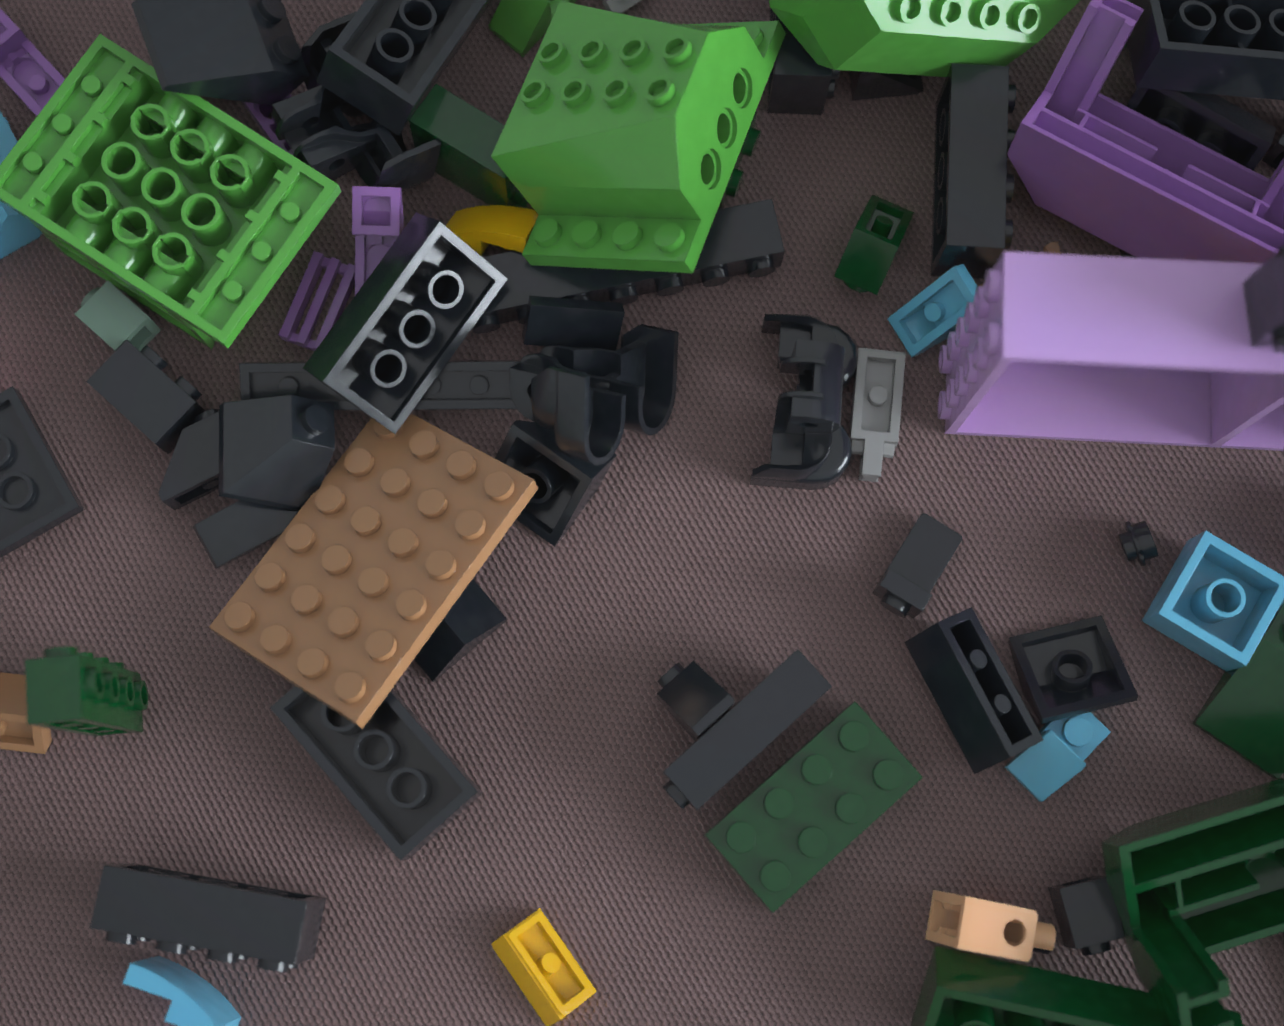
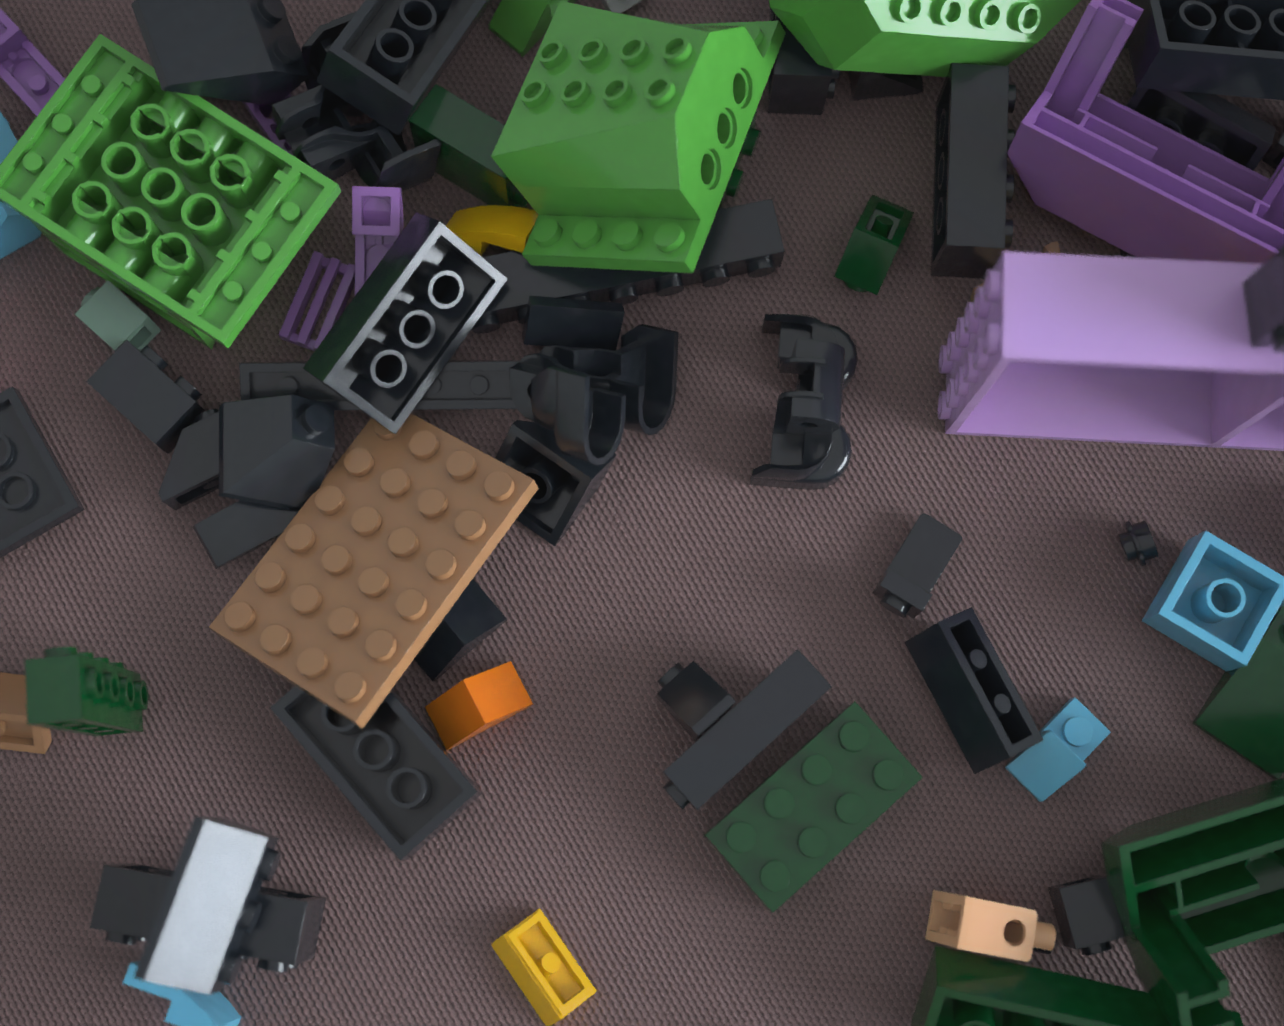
(209, 906): none -> slope
(478, 704): none -> orange slope
(876, 408): light grey hinge -> none
(934, 311): medium azure slope -> none
(1071, 669): black slope -> none

